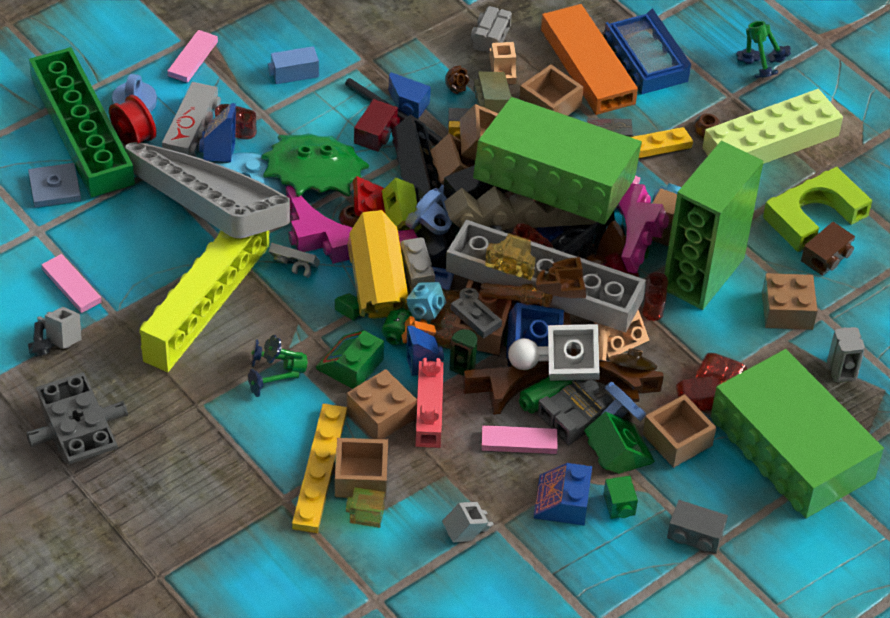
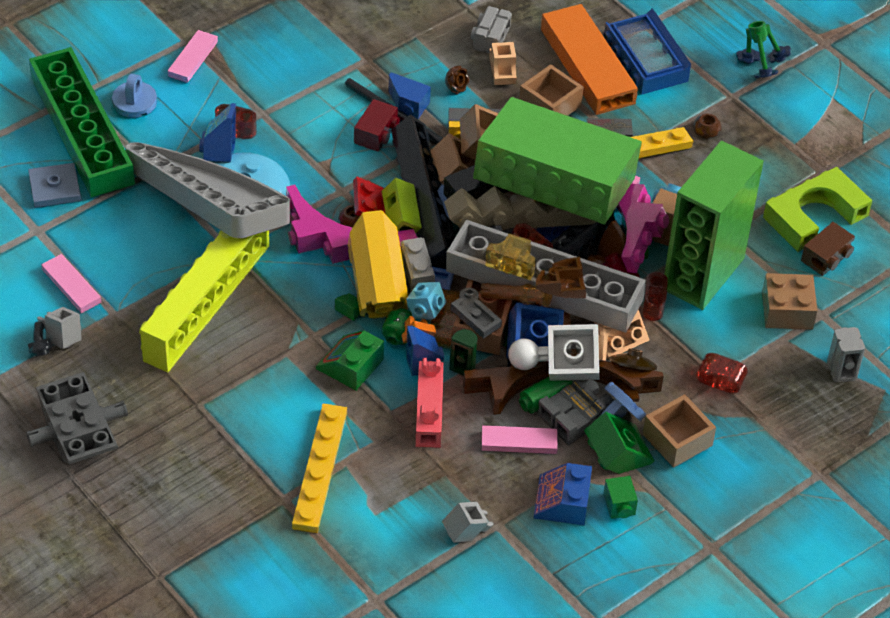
(132, 121): red wheel -> none
(192, 119): light grey brick -> none
(284, 254): light grey plate -> none
(292, 361): plant -> none
(294, 65): medium blue brick -> none
(313, 163): green piece -> none
(360, 465): medium nougat piece -> none
(366, 507): clear yellow brick -> none
(381, 405): medium nougat piece -> none
(427, 211): medium blue tile -> none
(491, 90): olive brick -> none
(697, 526): dark grey brick -> none
(699, 391): clear red beam -> none
(779, 128): yellowish green brick -> none
(796, 433): bright green brick -> none

